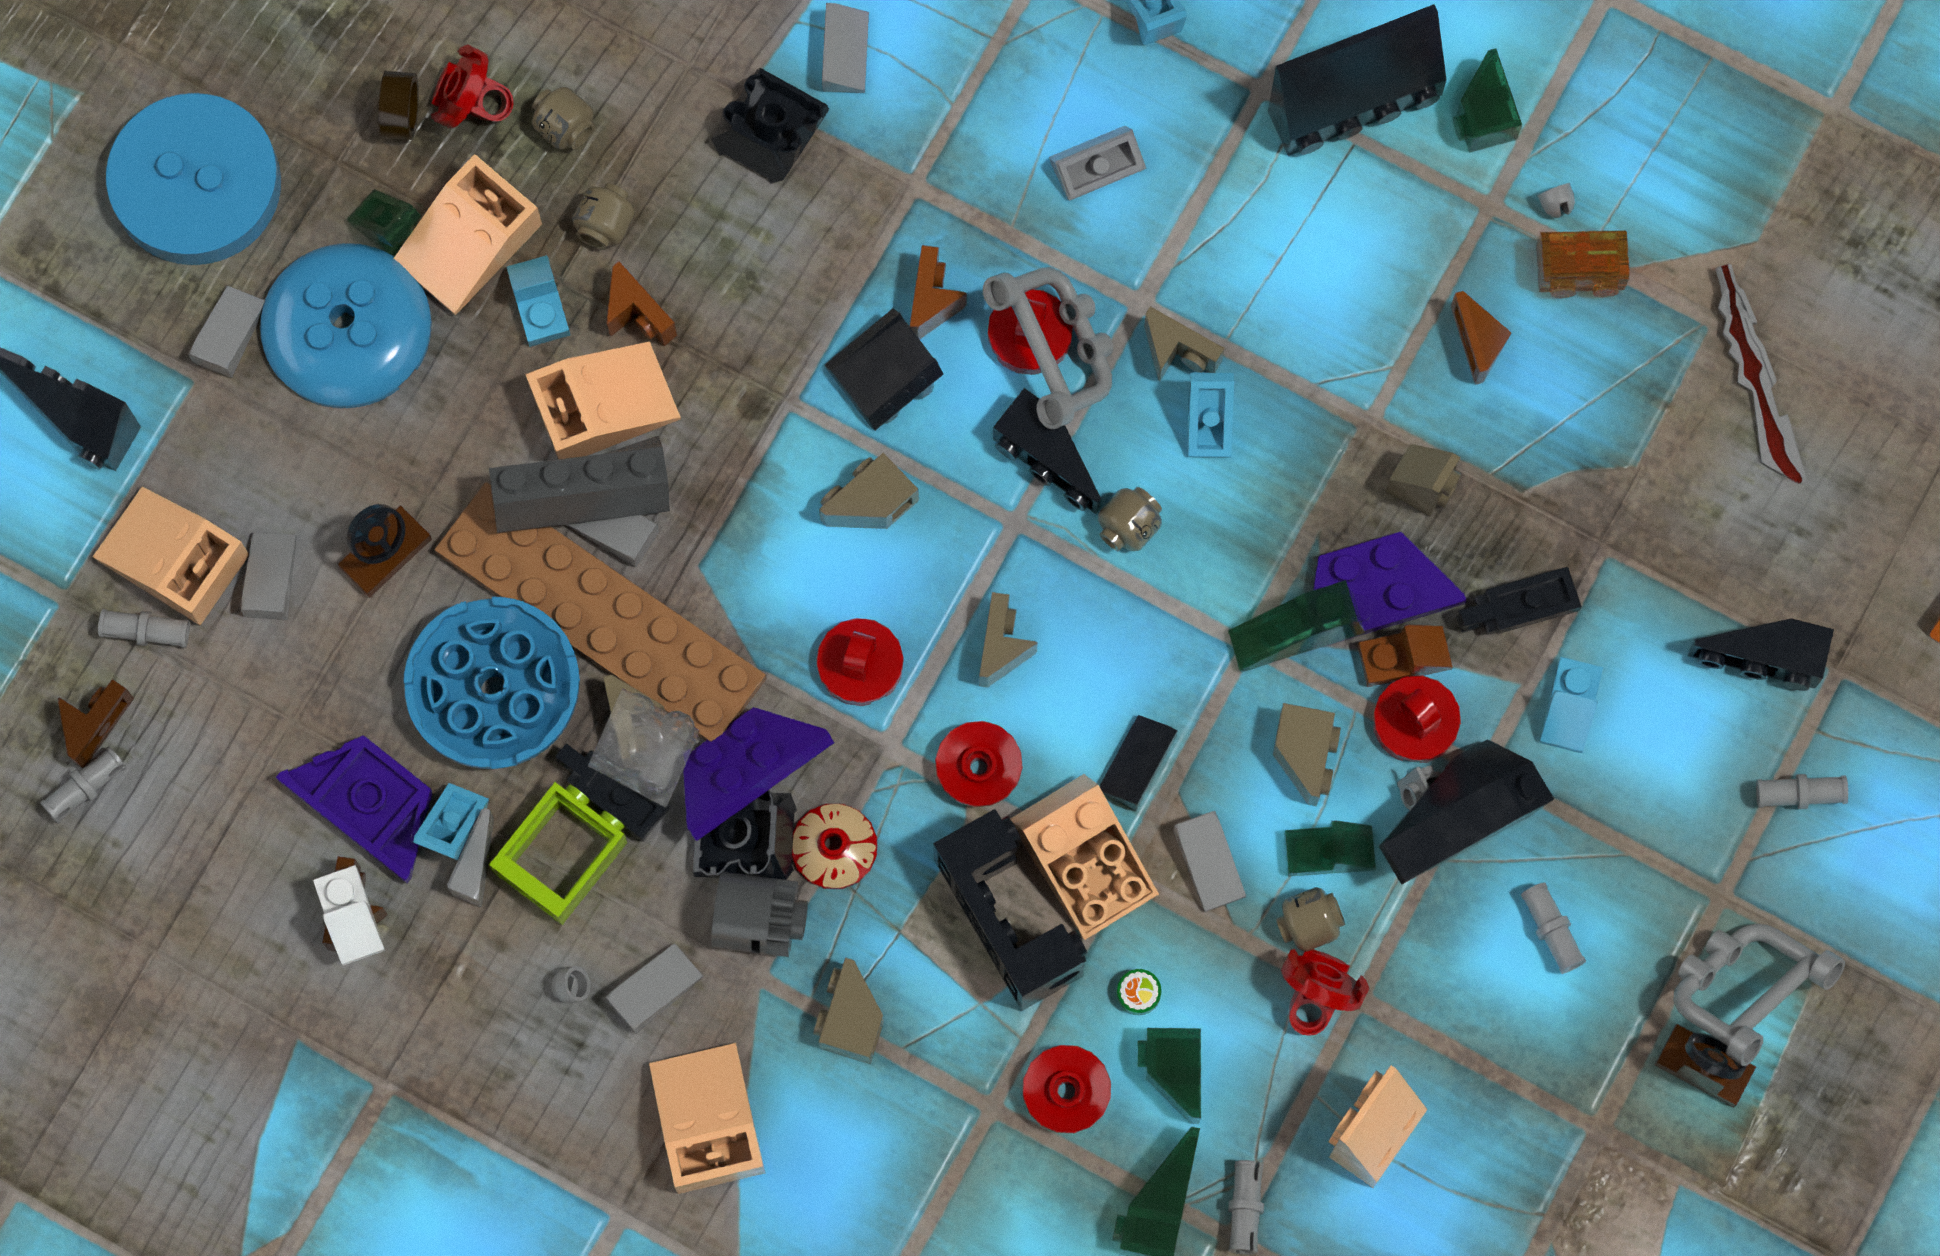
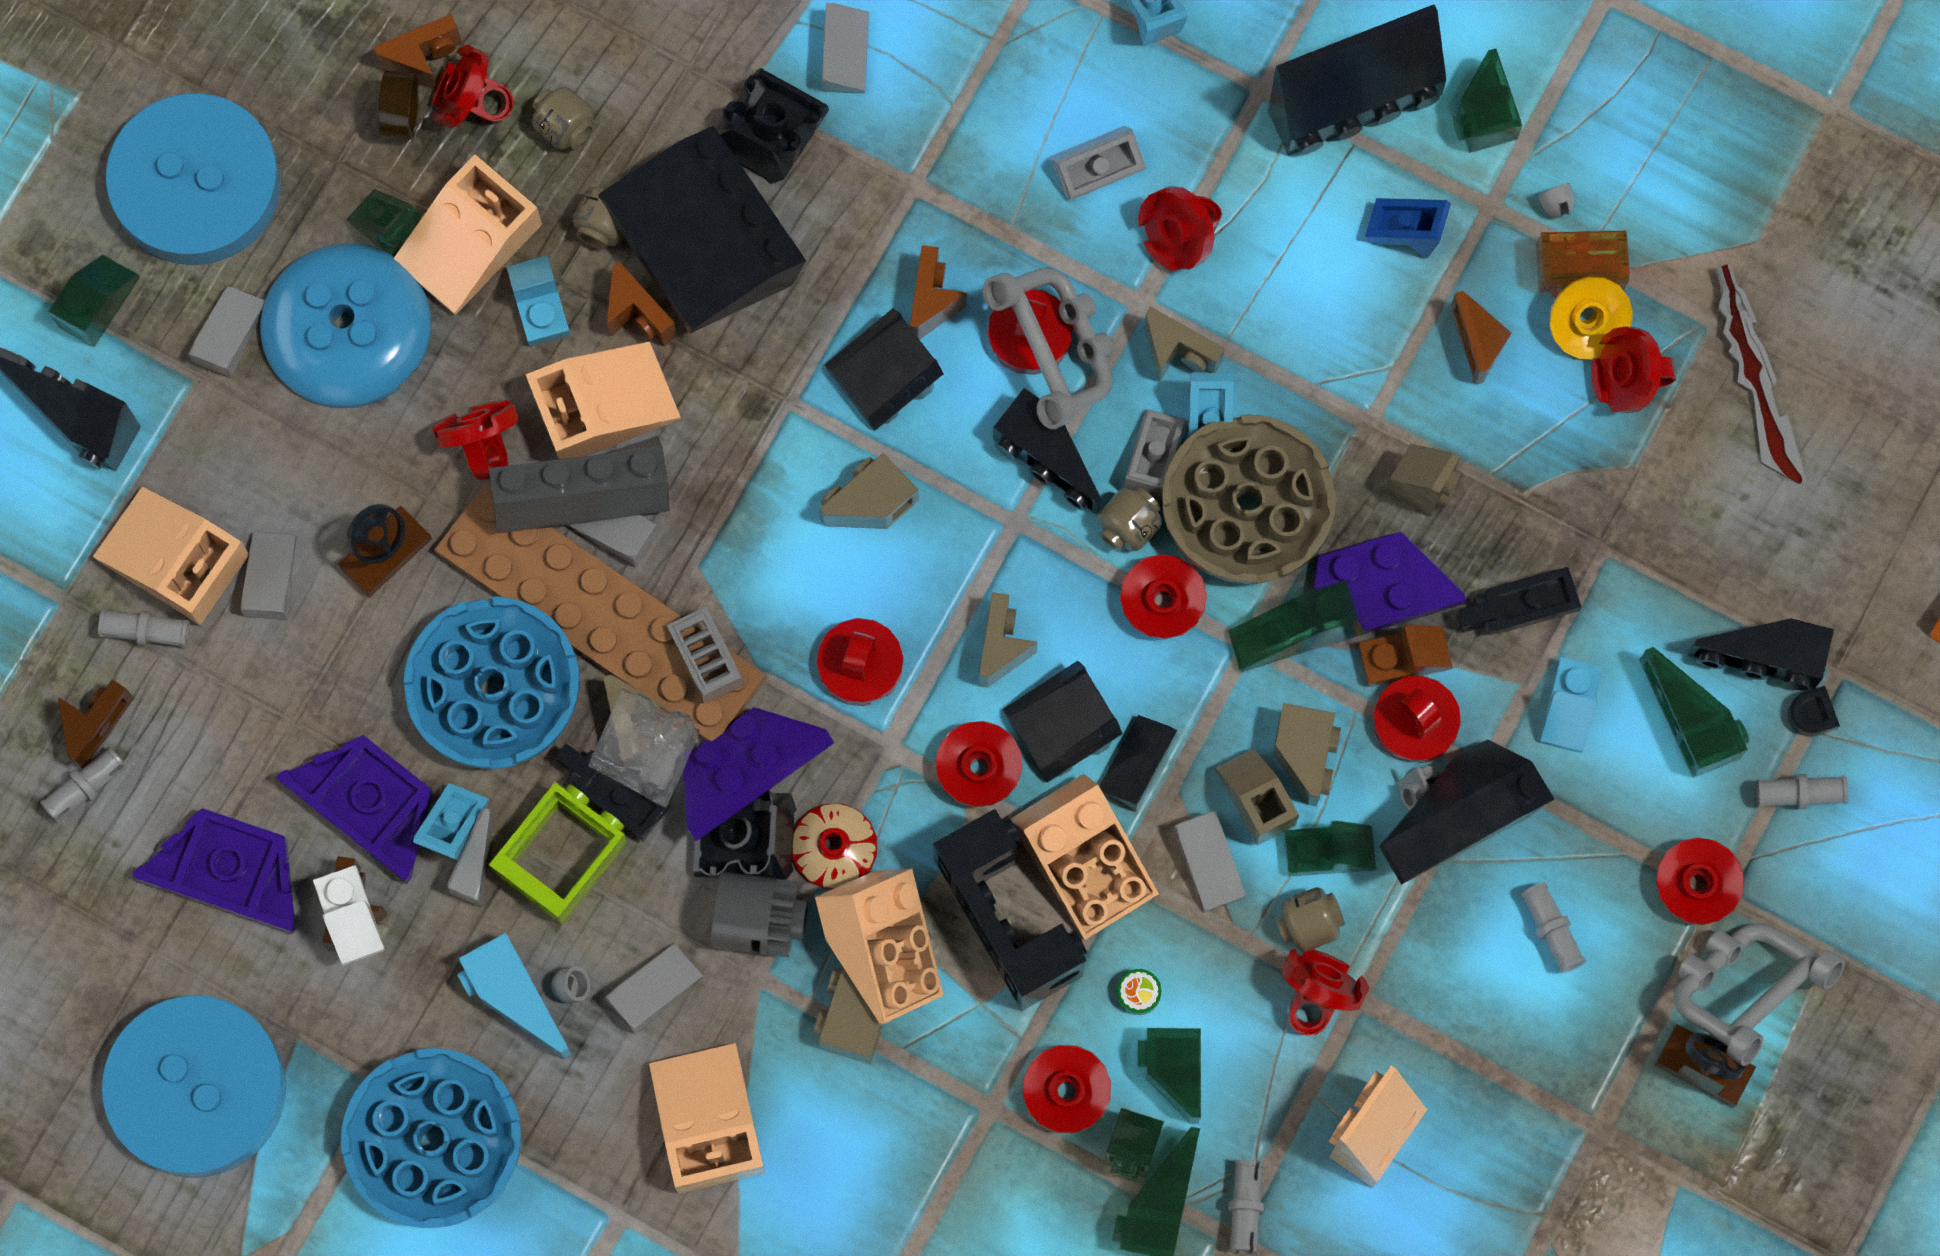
(93, 299): none -> clear green slope
(194, 1086): none -> dark azure brick
(227, 868): none -> dark purple wing
(394, 1112): none -> dark azure brick
(412, 49): none -> dark orange slope
(479, 435): none -> red tile
(507, 989): none -> medium azure slope
(703, 230): none -> black slope
(716, 686): none -> light grey slope
(882, 941): none -> light nougat slope
(1063, 721): none -> black slope
(1132, 1145): none -> clear green slope
(1155, 447): none -> light grey slope
(1169, 577): none -> red dish
(1179, 227): none -> red tile
(1255, 459): none -> dark tan brick
(1258, 796): none -> dark tan slope
(1408, 223): none -> blue slope
(1609, 310): none -> yellow dish
(1630, 370): none -> red tile
(1697, 719): none -> clear green slope
(1712, 864): none -> red dish
(1812, 713): none -> black tile

